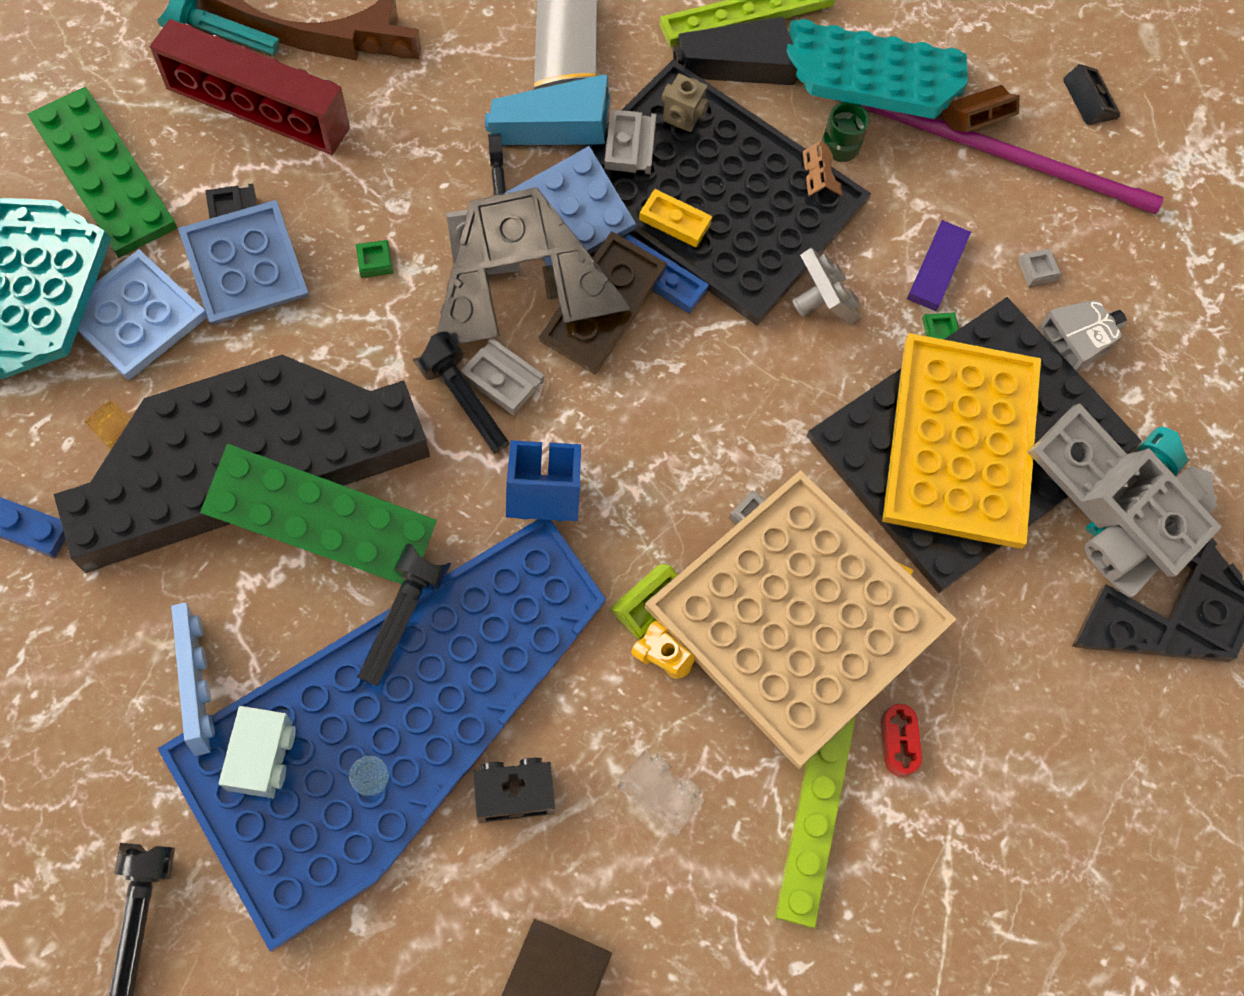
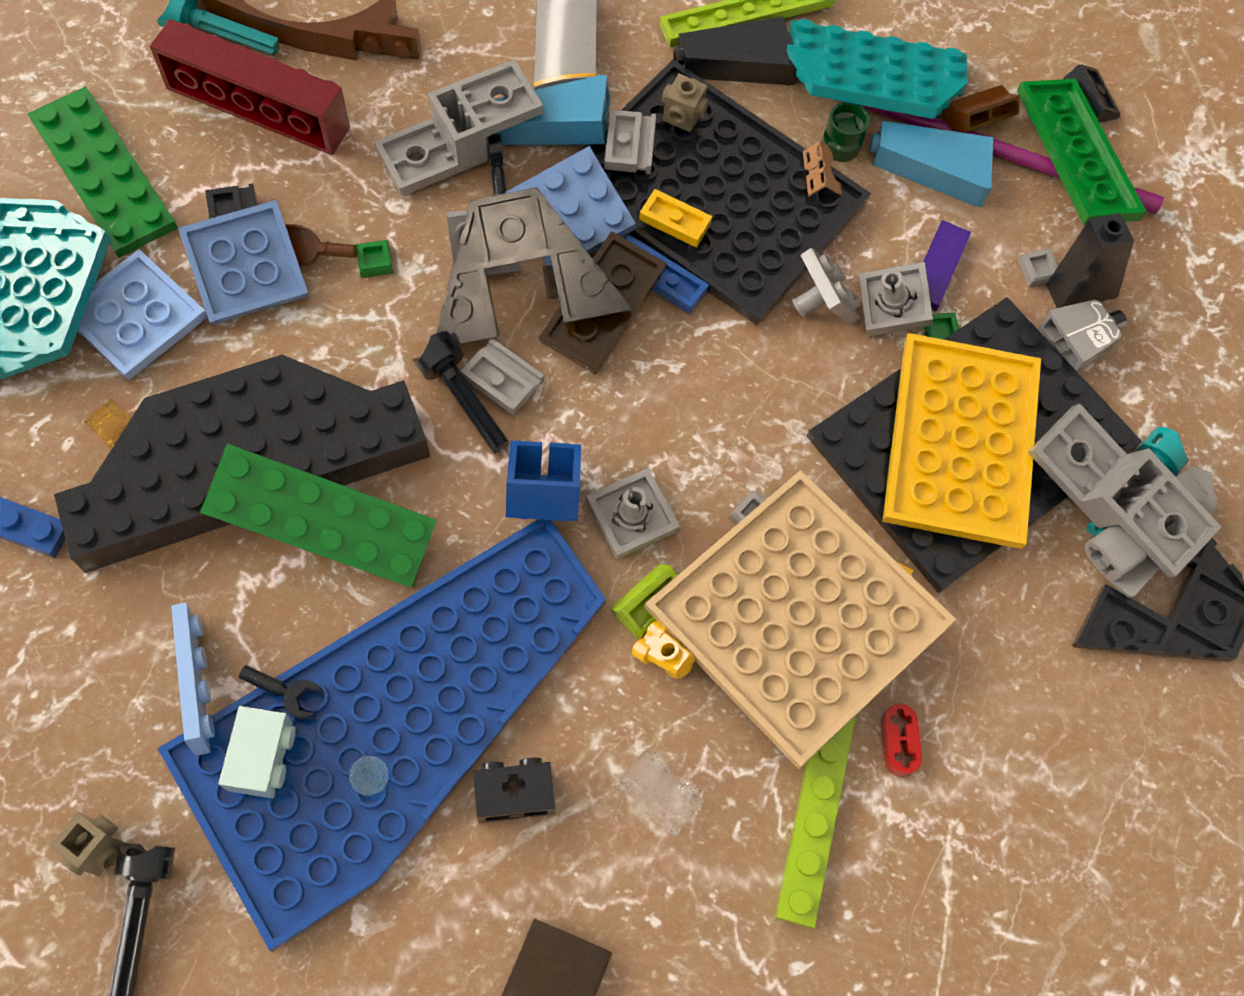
(88, 844): none -> dark tan brick
(278, 688): none -> black piece
(309, 247): none -> reddish brown piece
(417, 576): black piece -> none
(459, 126): none -> light grey bracket
(631, 514): none -> light grey plate
(894, 288): none -> light grey plate
(937, 159): none -> dark azure slope
(1080, 150): none -> green plate
(1094, 263): none -> black slope

